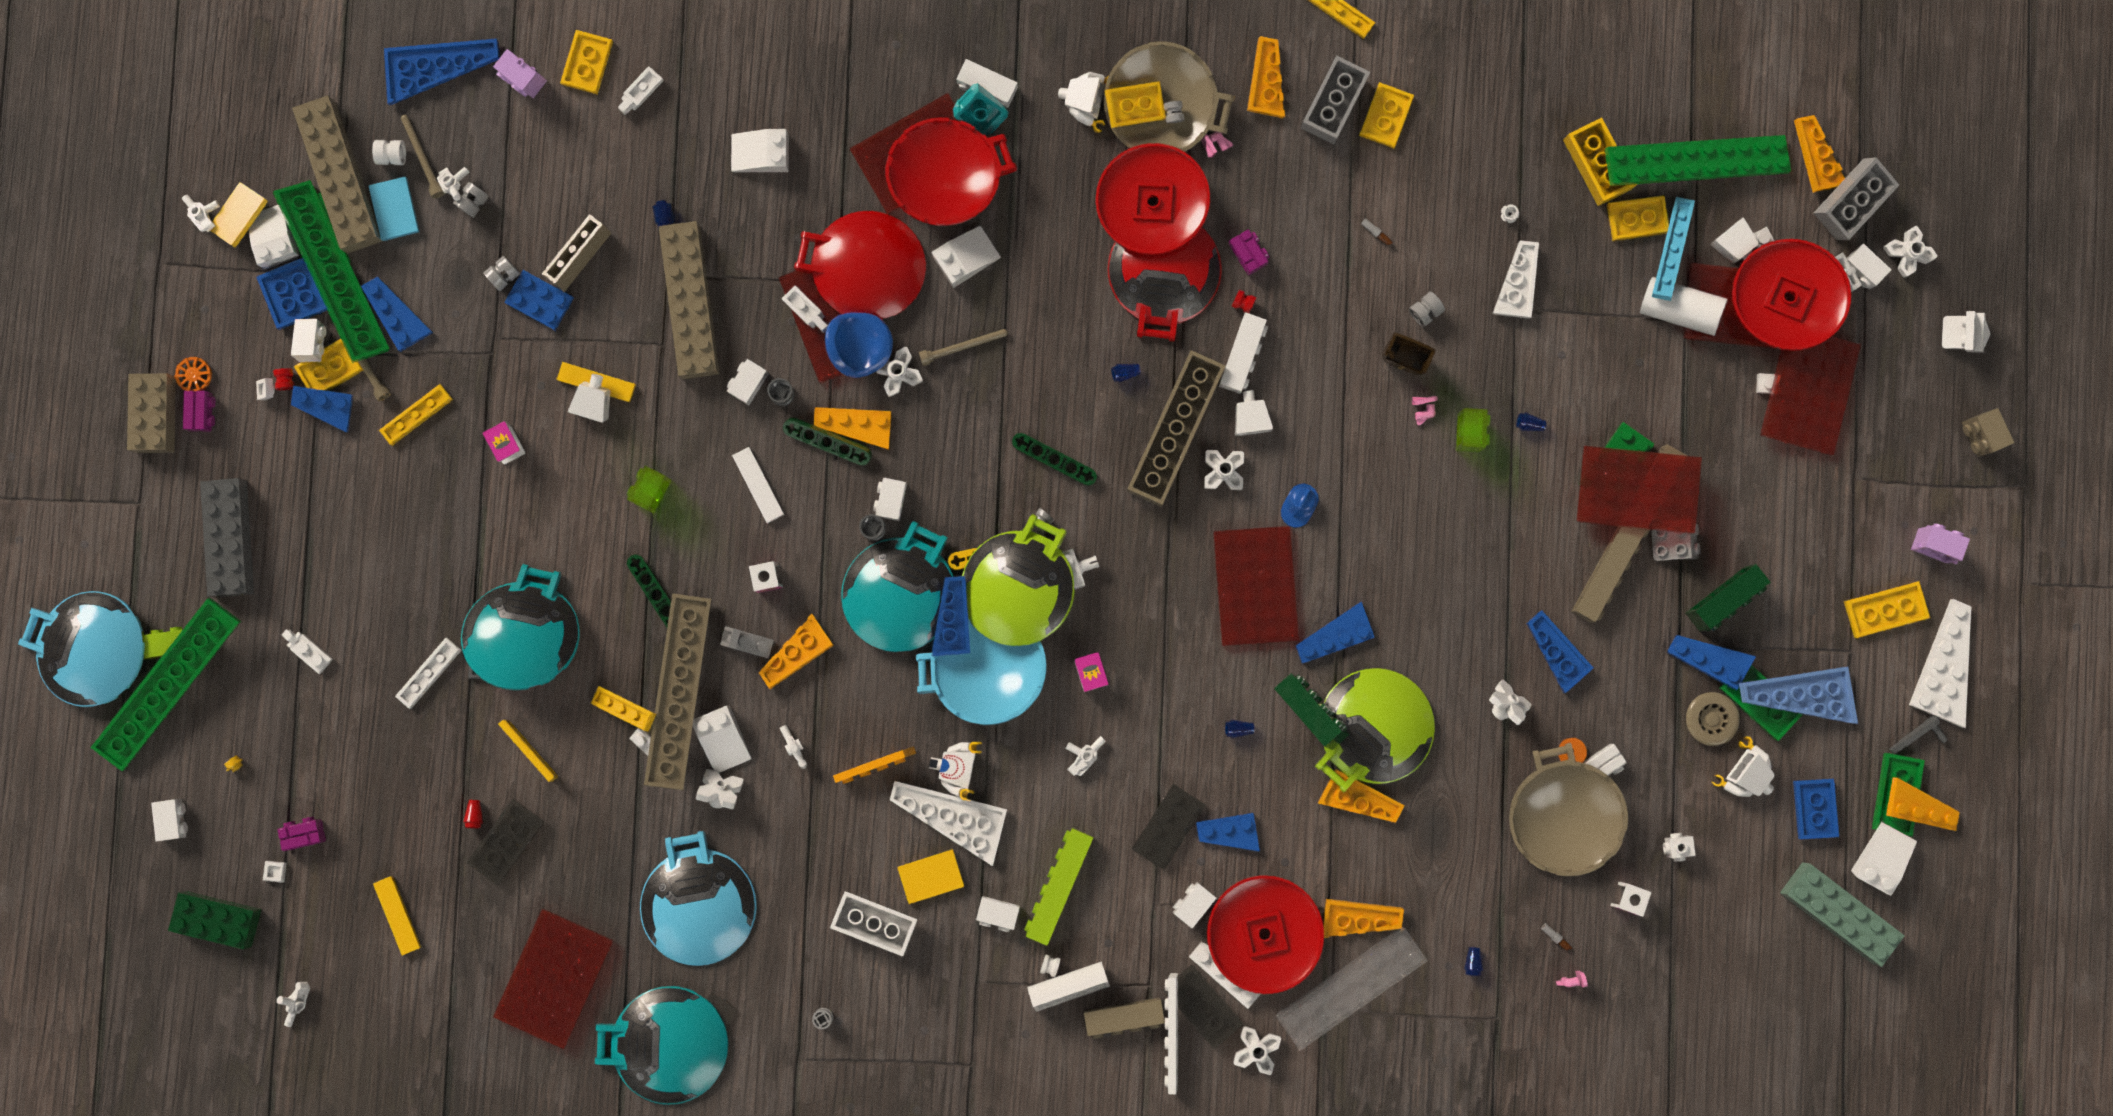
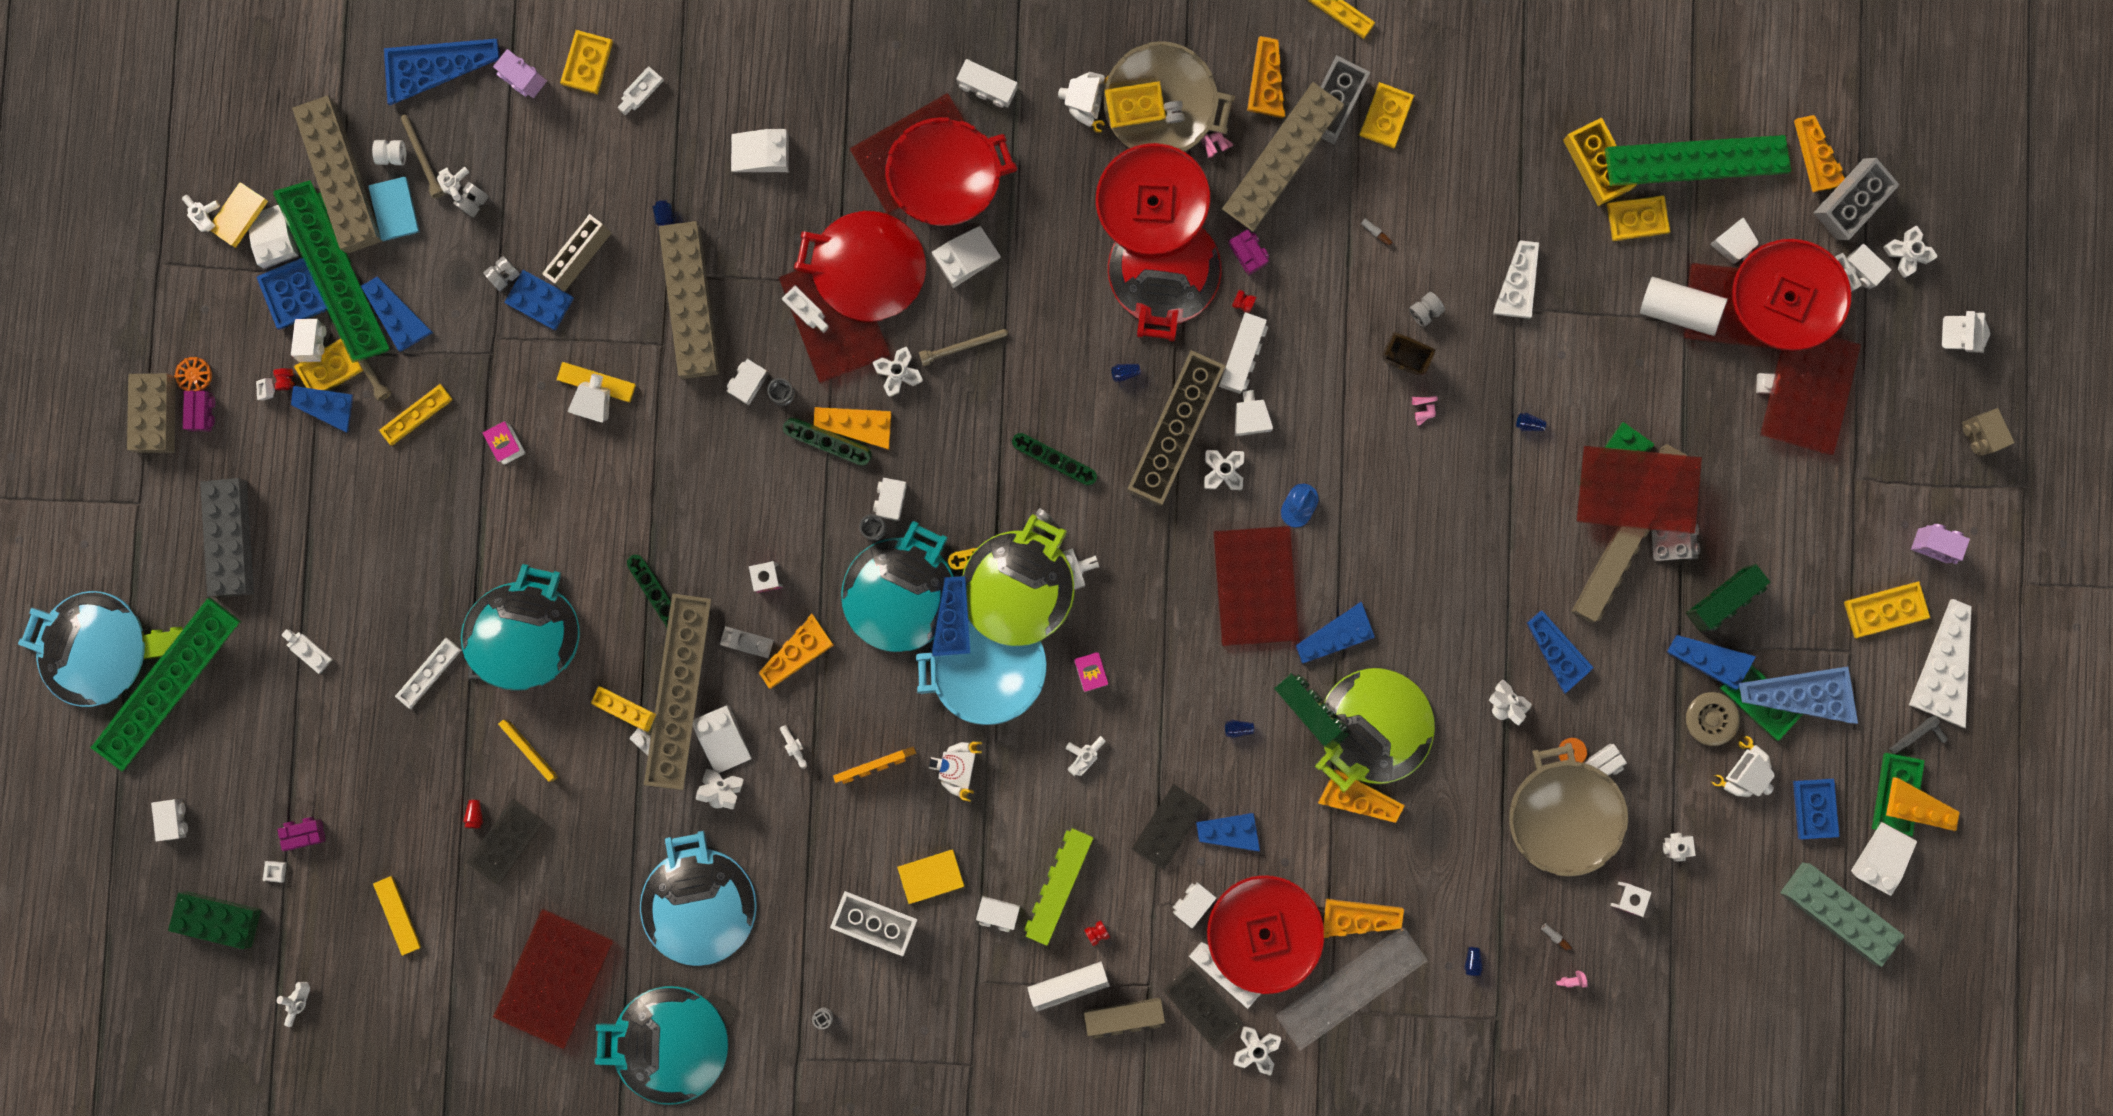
(233, 764): yellow plate -> none
(648, 489): clear neon green brick -> none
(758, 485): white tile -> none
(858, 344): blue piece -> none
(967, 823): white wing -> none
(980, 110): teal slope -> none
(1050, 966): white wheel -> none
(1097, 933): none -> red wheel
(1171, 1041): white plate -> none
(1283, 156): none -> dark tan brick
(1472, 430): clear neon green brick -> none
(1514, 213): white plate -> none
(1673, 249): medium azure plate -> none
(1763, 237): white plate -> none

